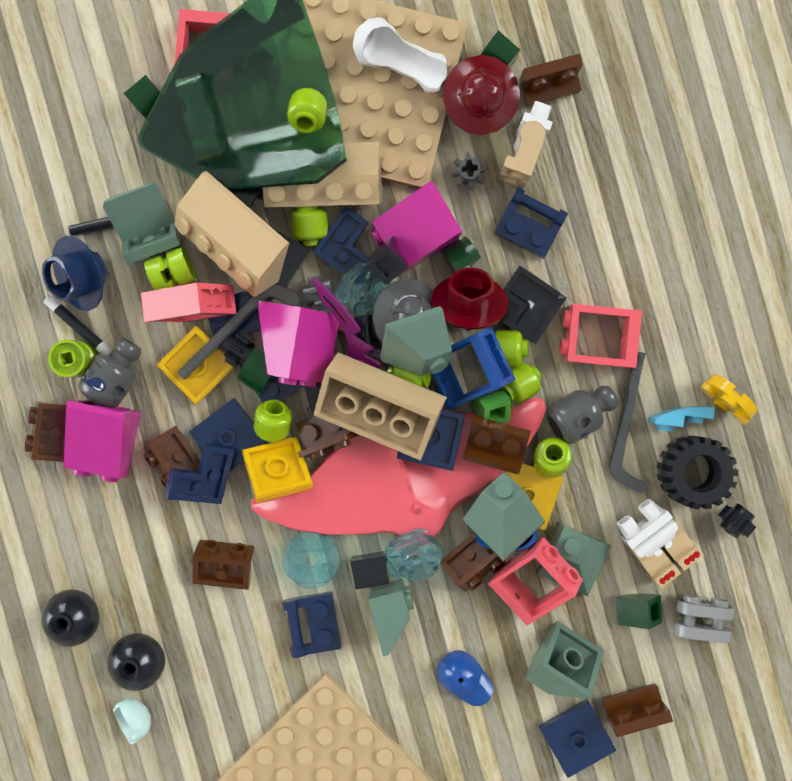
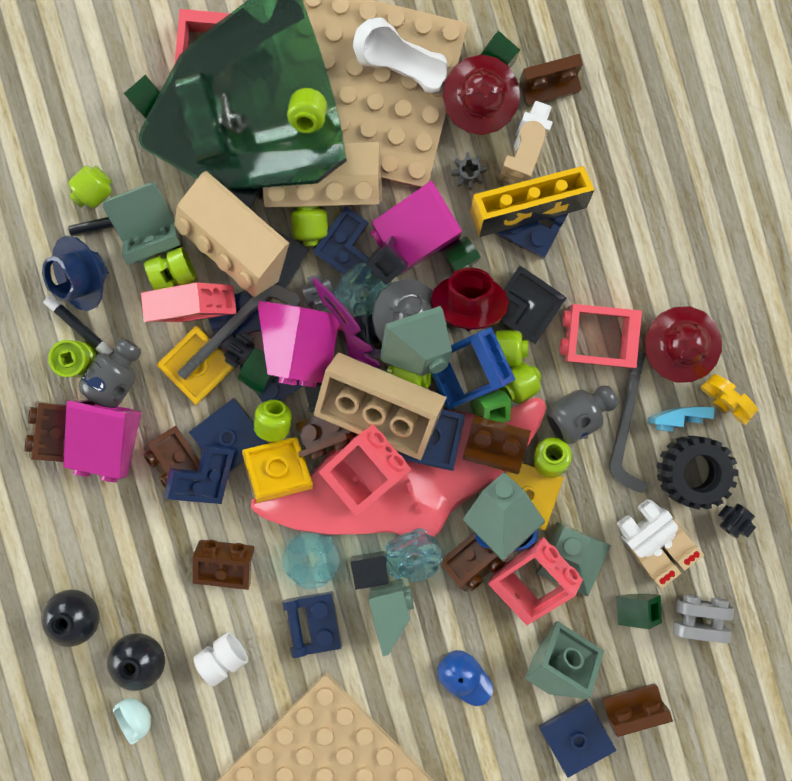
(90, 187): none -> lime head
(224, 656): none -> white wheel
(228, 117): none -> clear smoke arm
(348, 483): none -> coral window
(531, 201): none -> yellow brick
(683, 344): none -> dark red helmet

